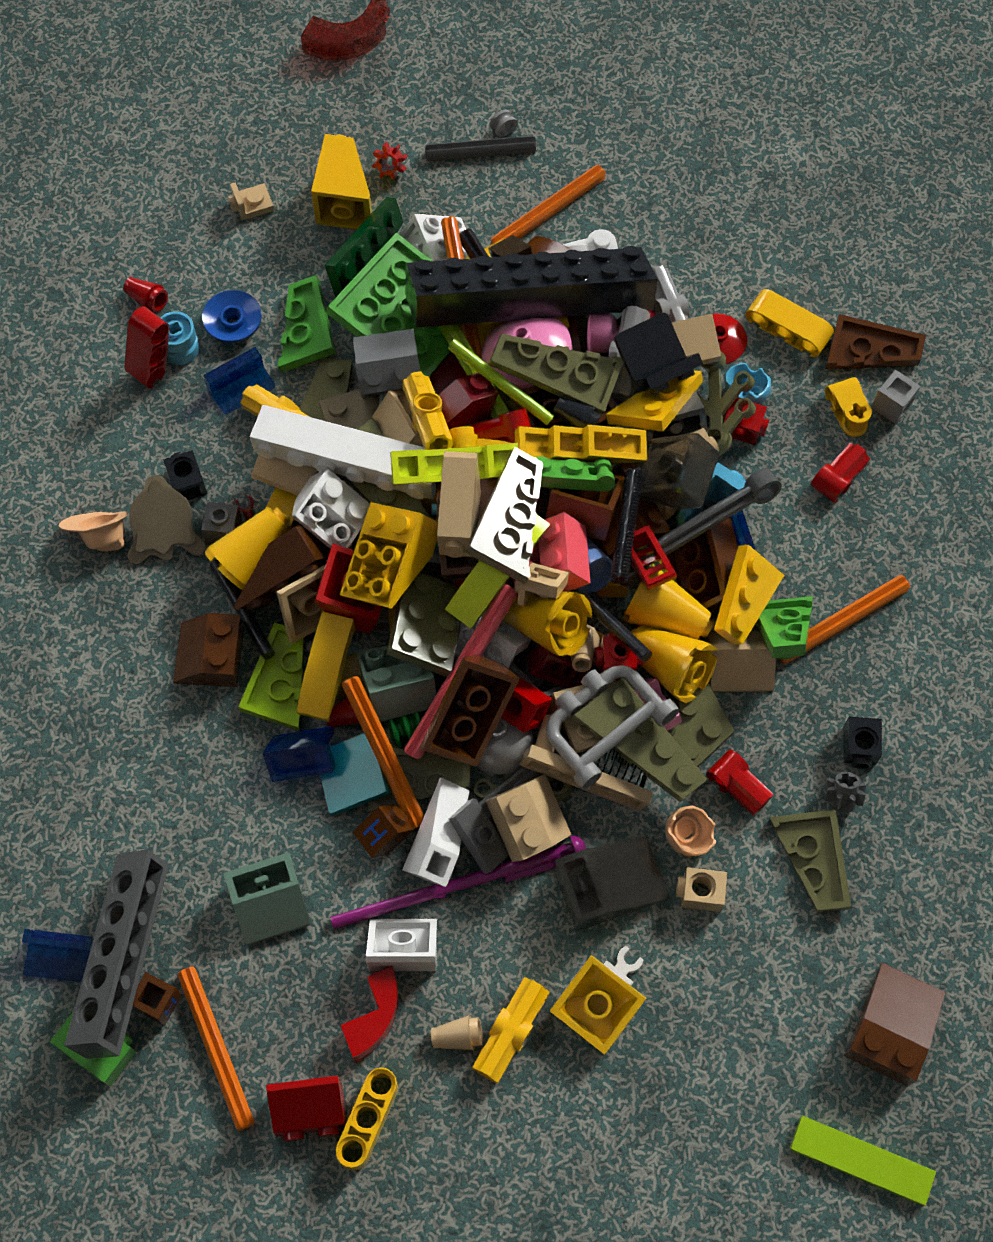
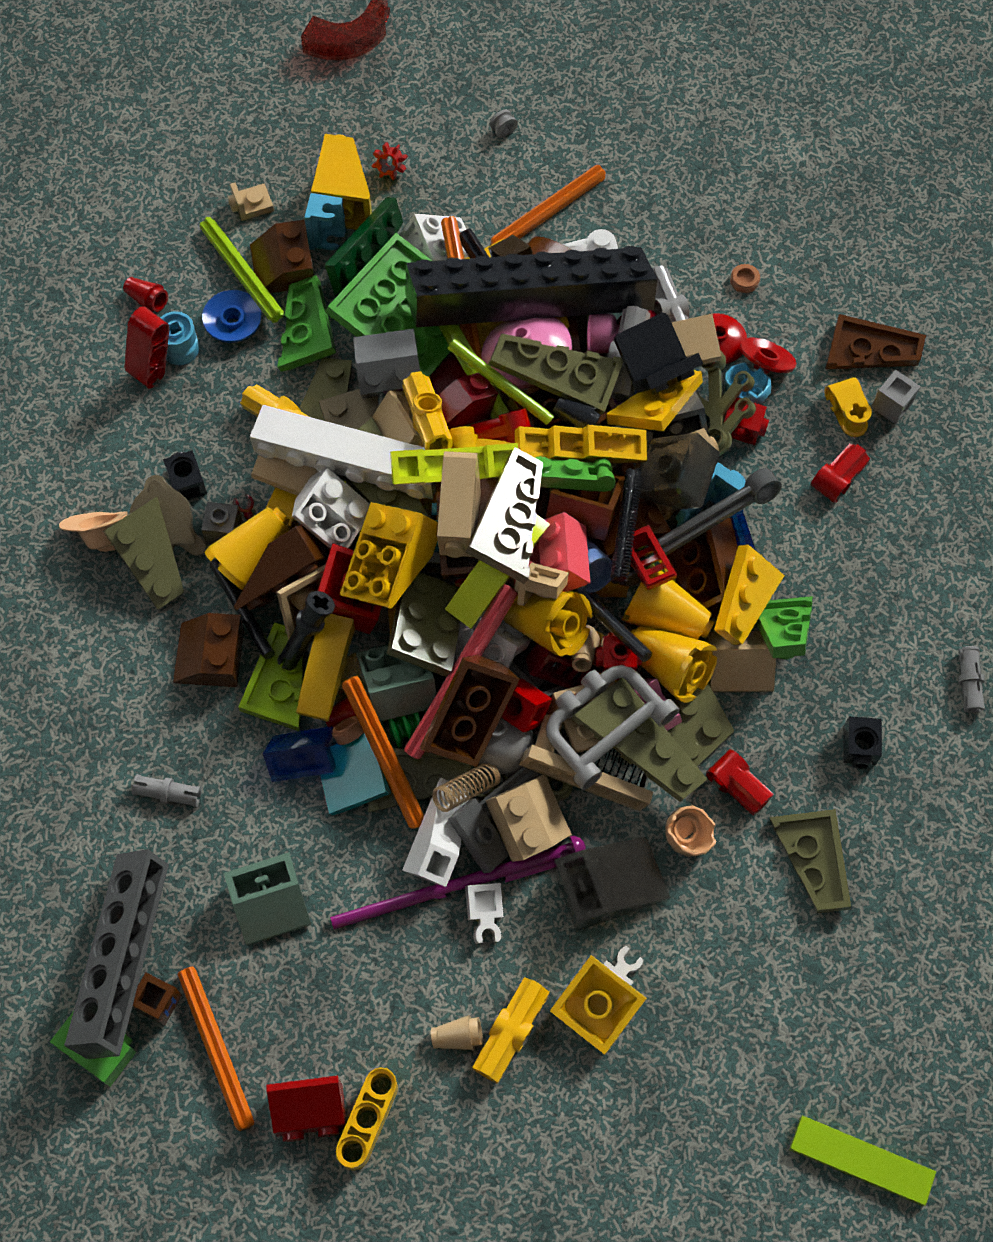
(56, 955): clear blue panel -> none
(147, 552): none -> olive wing
(166, 790): none -> light grey pin
(232, 378): clear blue panel -> none
(241, 270): none -> lime axle
(282, 256): none -> reddish brown slope
(309, 623): none -> black pin
(324, 219): none -> medium azure hinge
(347, 730): none -> nougat tile
(371, 1029): red brick -> none
(383, 830): reddish brown brick -> none
(402, 944): white slope -> none
(480, 148): dark grey axle -> none
(483, 777): none -> tan piece
(484, 905): none -> white plate
(713, 880): tan brick -> none
(745, 278): none -> nougat tile
(767, 355): none -> red dish
(790, 322): yellow beam -> none
(845, 792): dark grey gear -> none
(855, 612): orange axle -> none
(896, 1025): reddish brown slope -> none
(971, 679): none -> light grey pin

